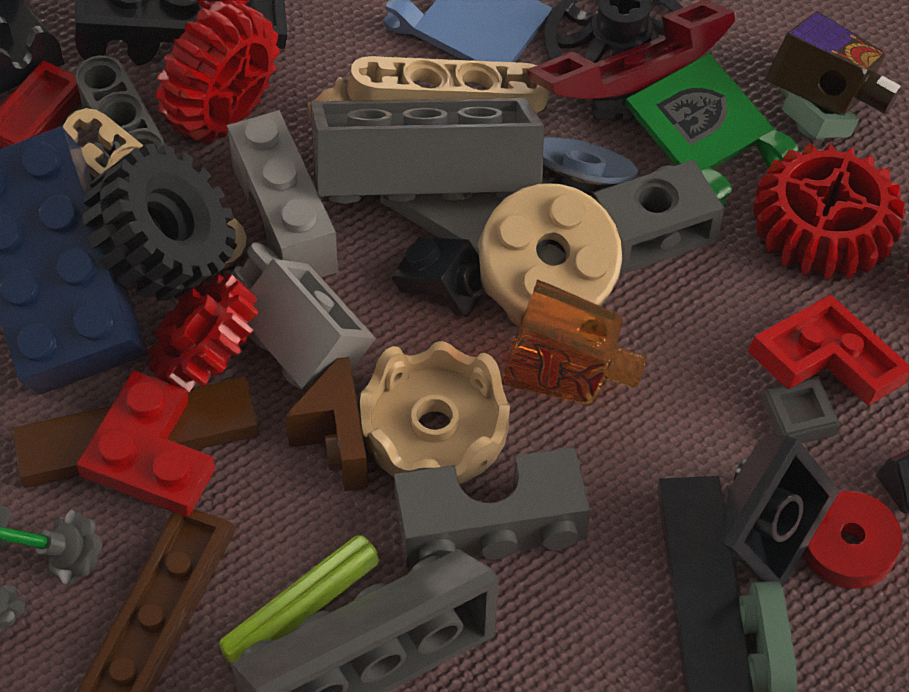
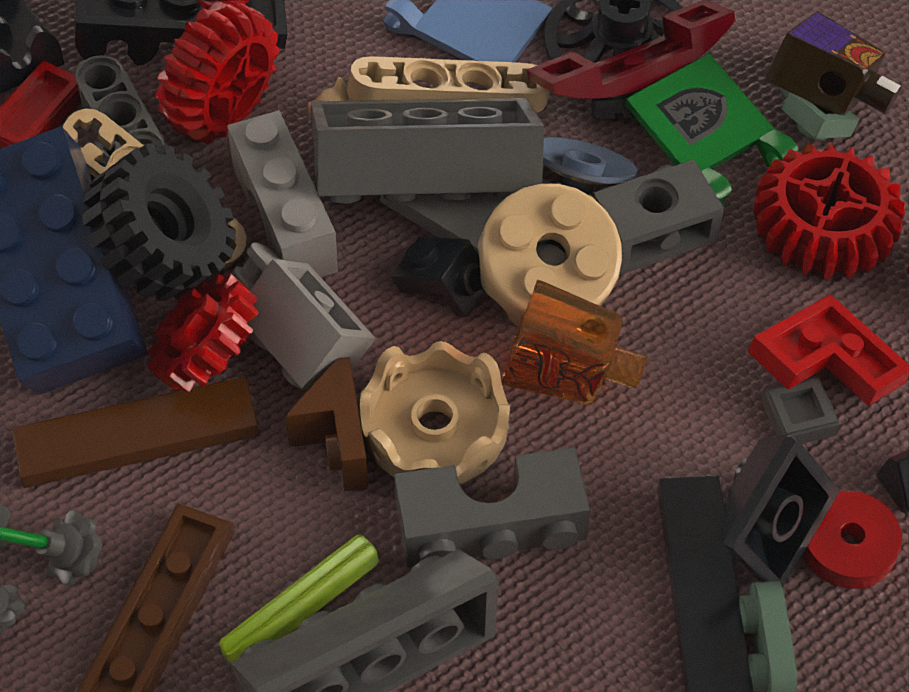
(134, 453): red plate -> none

